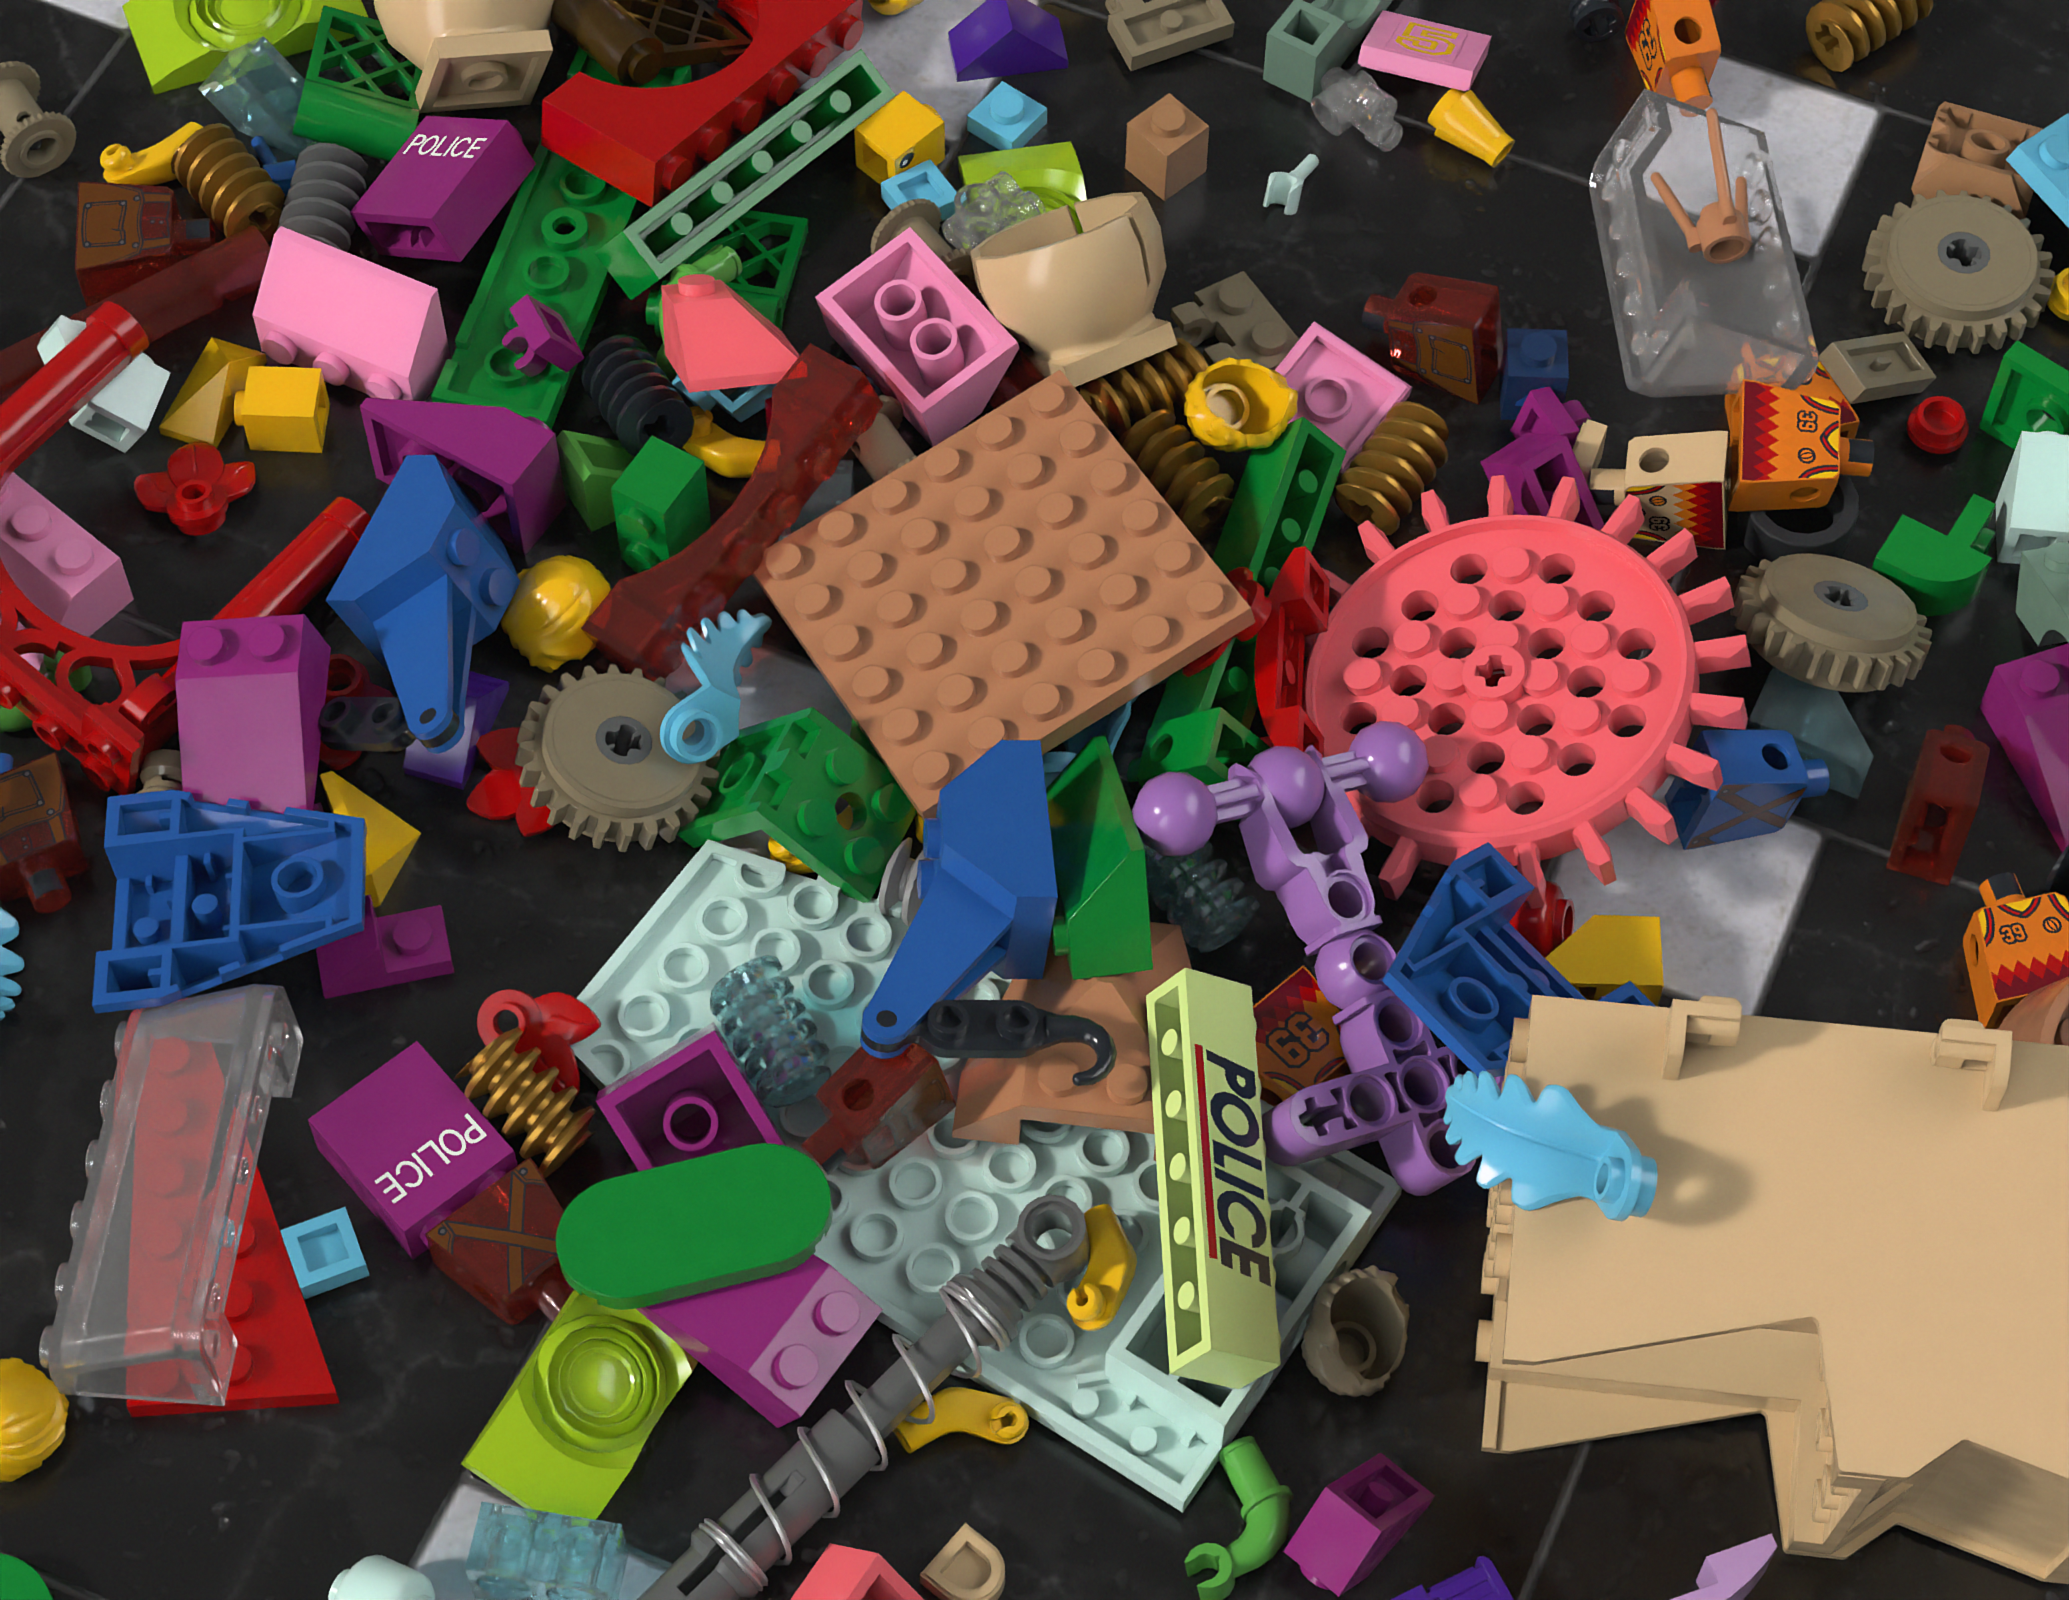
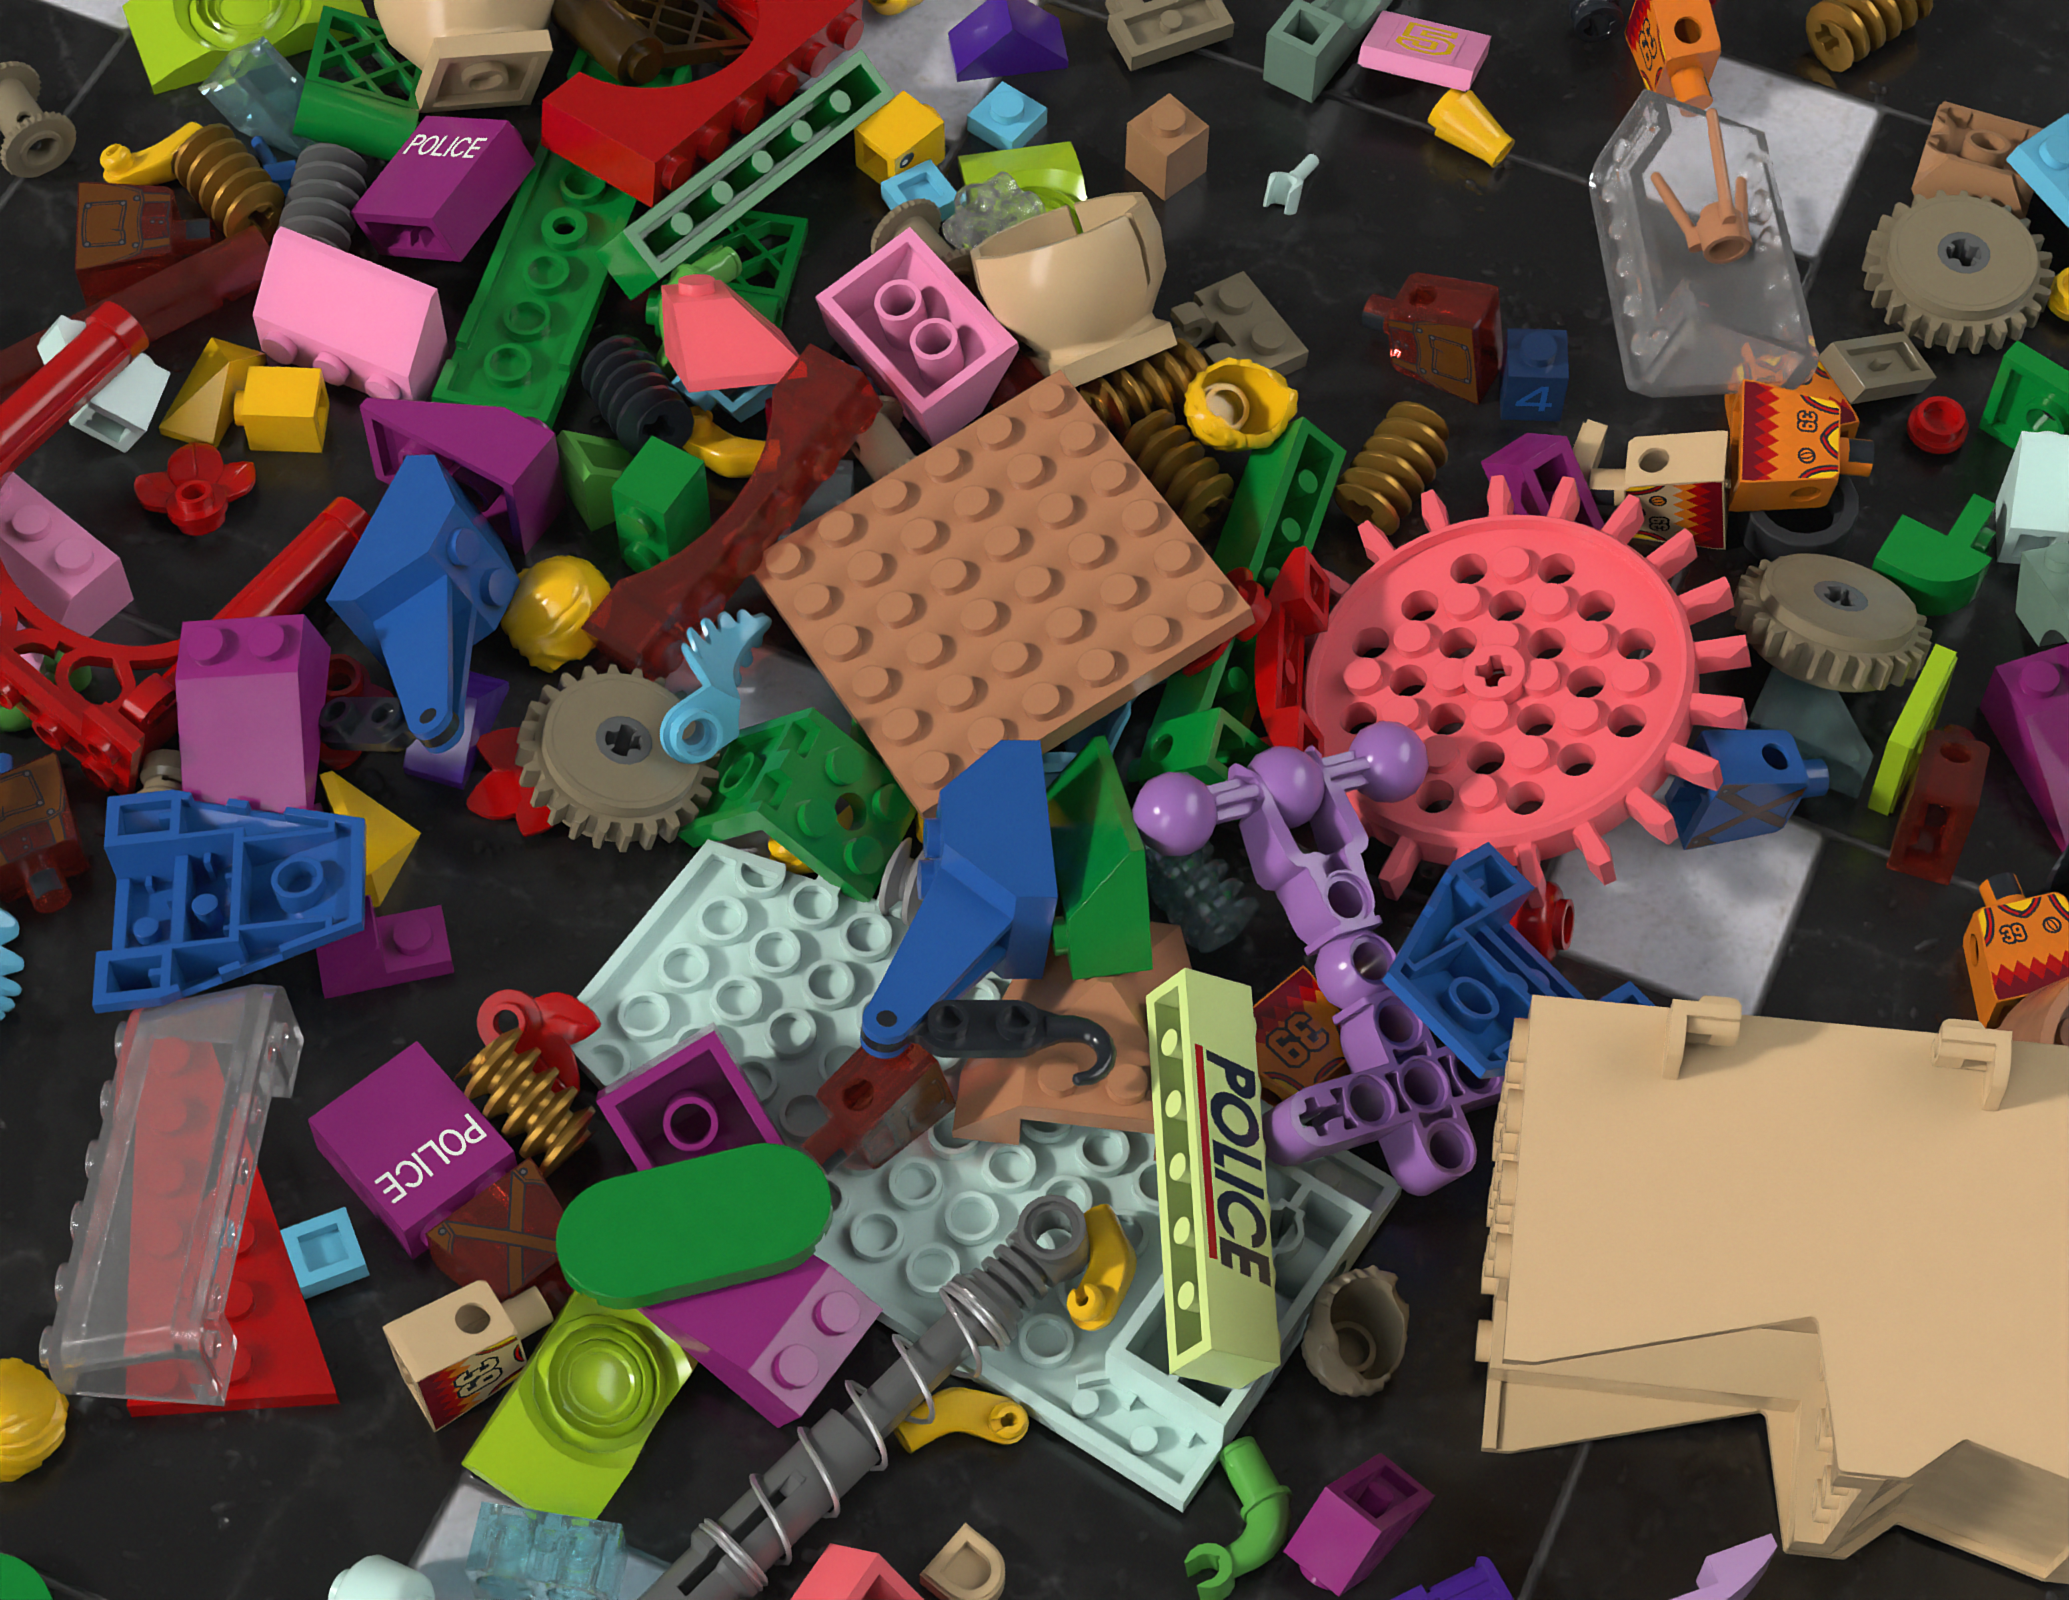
(464, 1347): none -> tan torso
(545, 337): magenta tile -> none
(770, 1032): clear light blue piece -> none
(1340, 389): bright pink tile -> none
(1359, 103): clear plate -> none
(1546, 1147): medium azure plant -> none
(1547, 415): magenta tile -> none
(1610, 953): yellow slope -> none
(1908, 734): none -> lime tile

